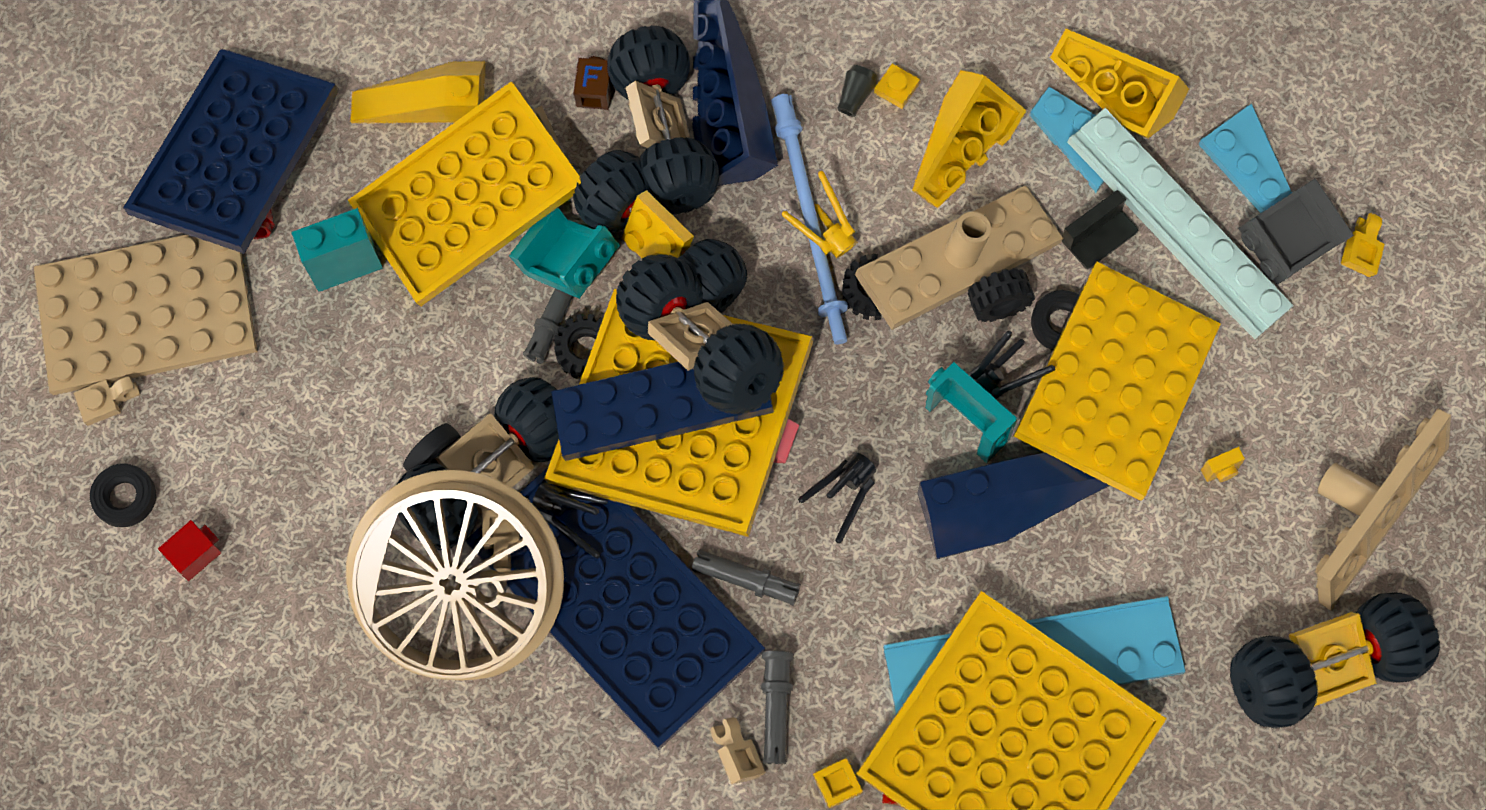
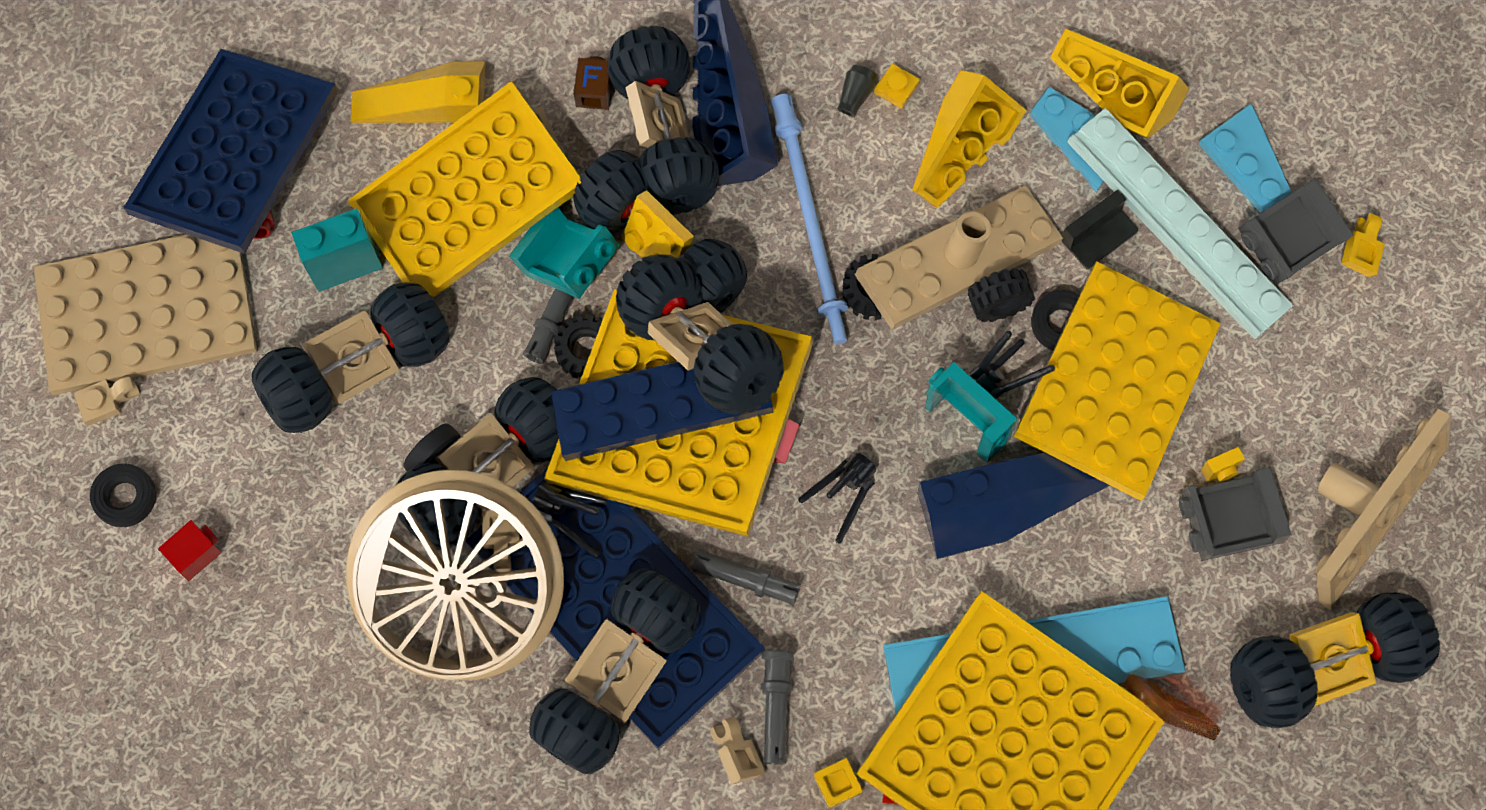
(350, 357): none -> black plate
(615, 671): none -> black plate
(838, 238): yellow plant -> none
(1171, 709): none -> clear orange tile
(1235, 515): none -> dark grey panel

